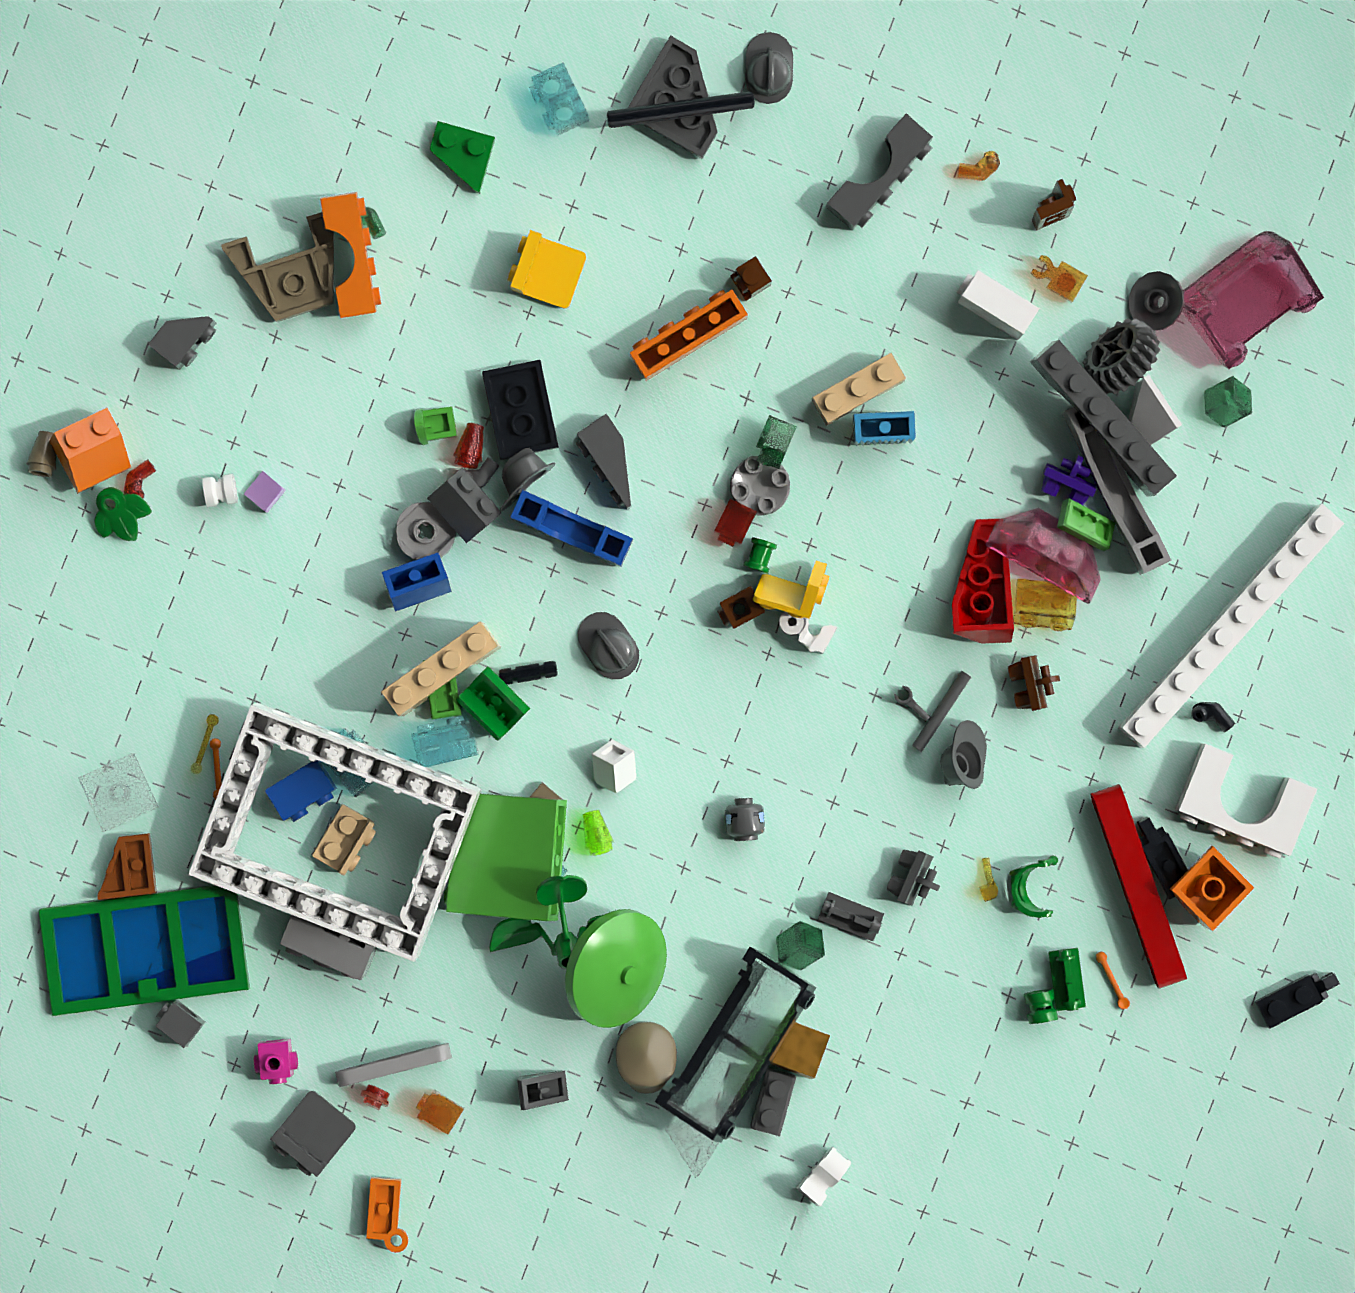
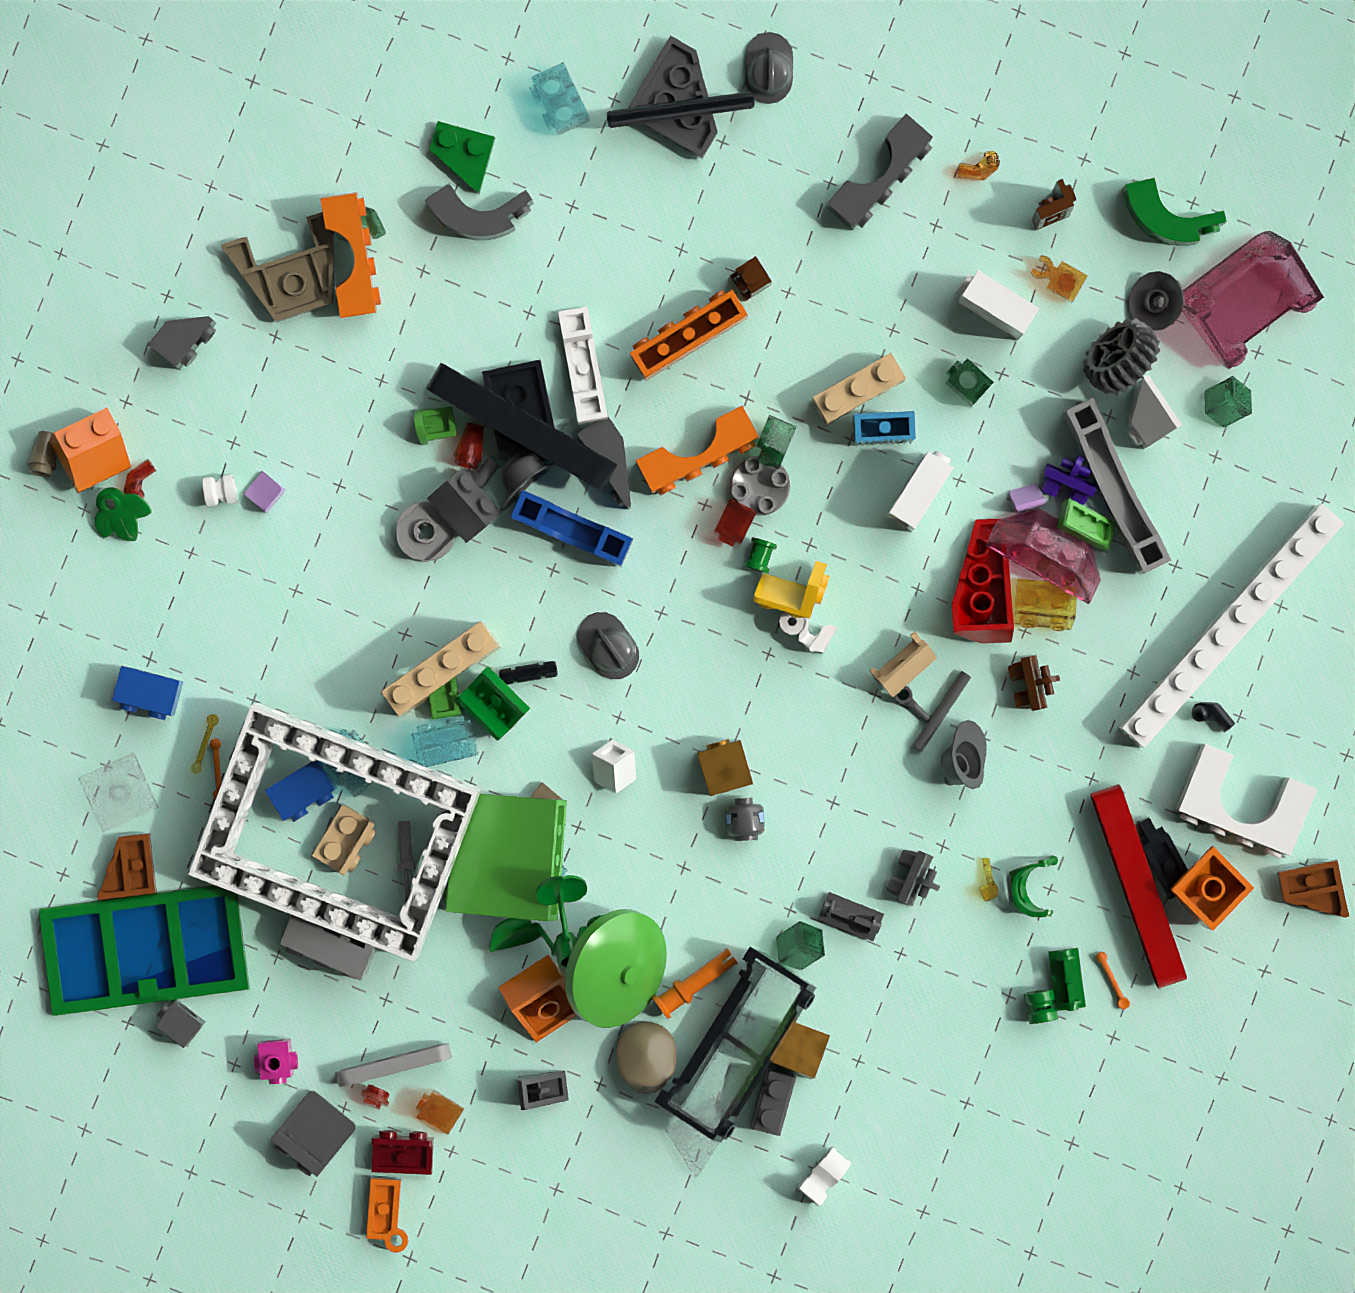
(147, 691): none -> blue brick
(402, 1153): none -> dark red bracket
(405, 856): none -> light grey sword
(416, 581): blue brick -> none
(477, 224): none -> dark grey arch
(521, 426): none -> black beam
(539, 998): none -> orange slope
(546, 270): yellow bracket -> none
(583, 365): none -> white slope
(596, 834): clear neon green cone -> none
(663, 468): none -> orange arch
(683, 991): none -> orange pin
(724, 767): none -> pearl gold head
(744, 597): reddish brown brick -> none
(904, 666): none -> tan hinge
(920, 490): none -> white brick
(982, 381): none -> clear green brick
(1026, 498): none -> lavender slope
(1120, 435): dark grey arch -> none
(1159, 223): none -> green arch
(1295, 998): black hinge -> none
(1315, 887): none -> dark orange wing

